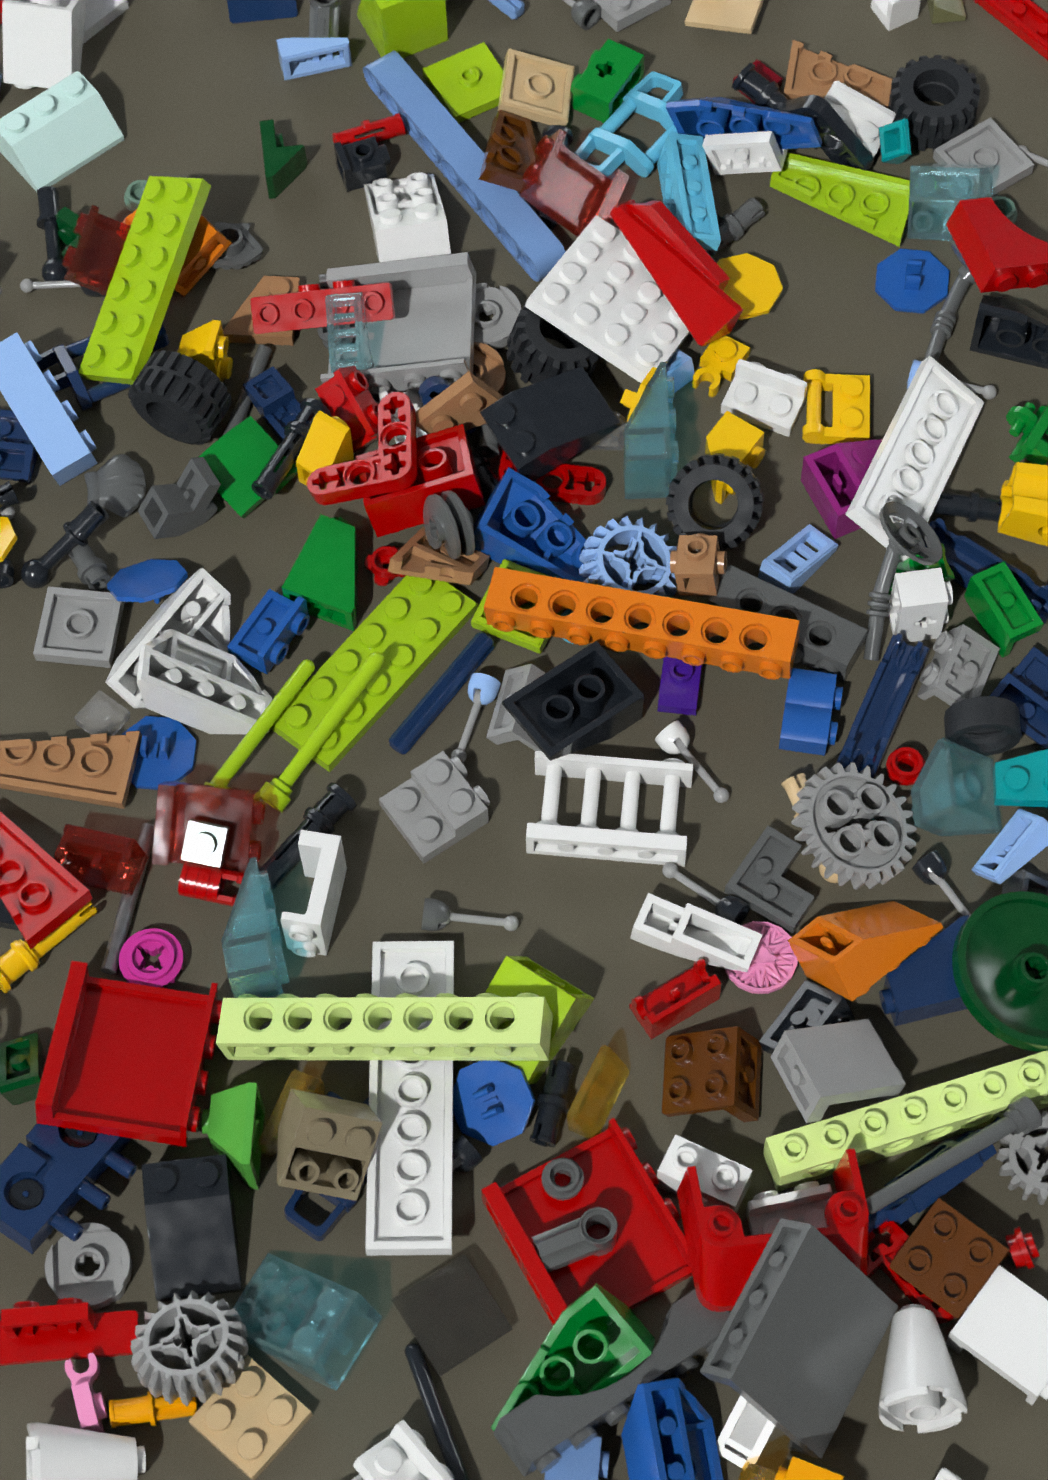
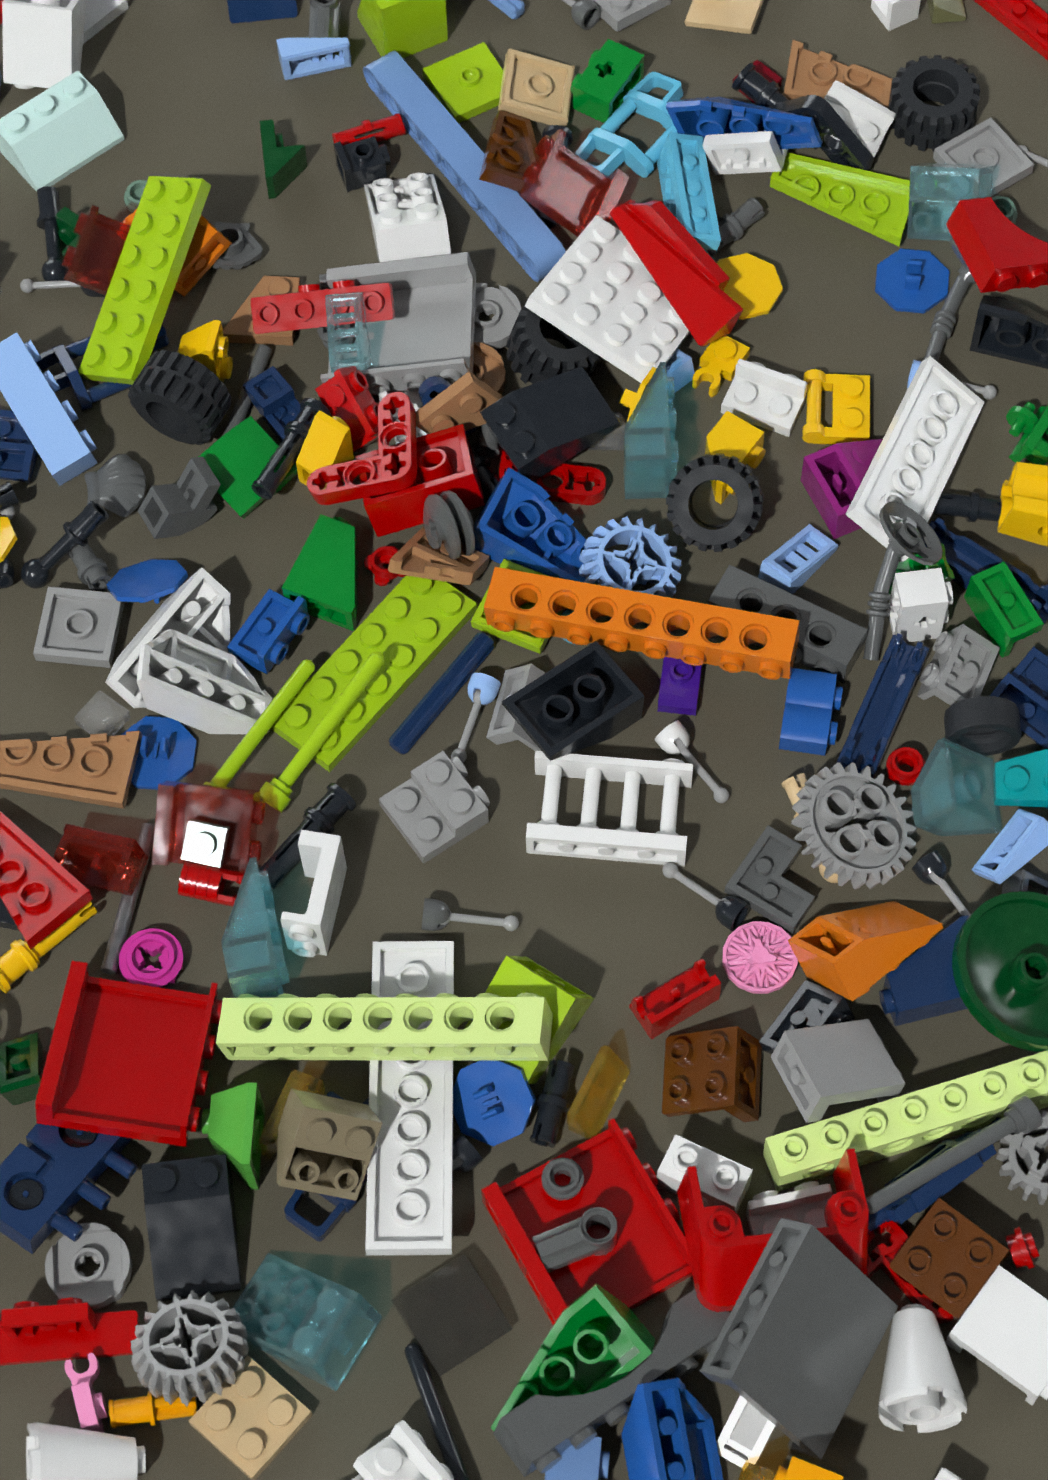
(695, 934): white slope -> none
(698, 564): medium nougat brick -> none
(895, 142): teal slope -> none

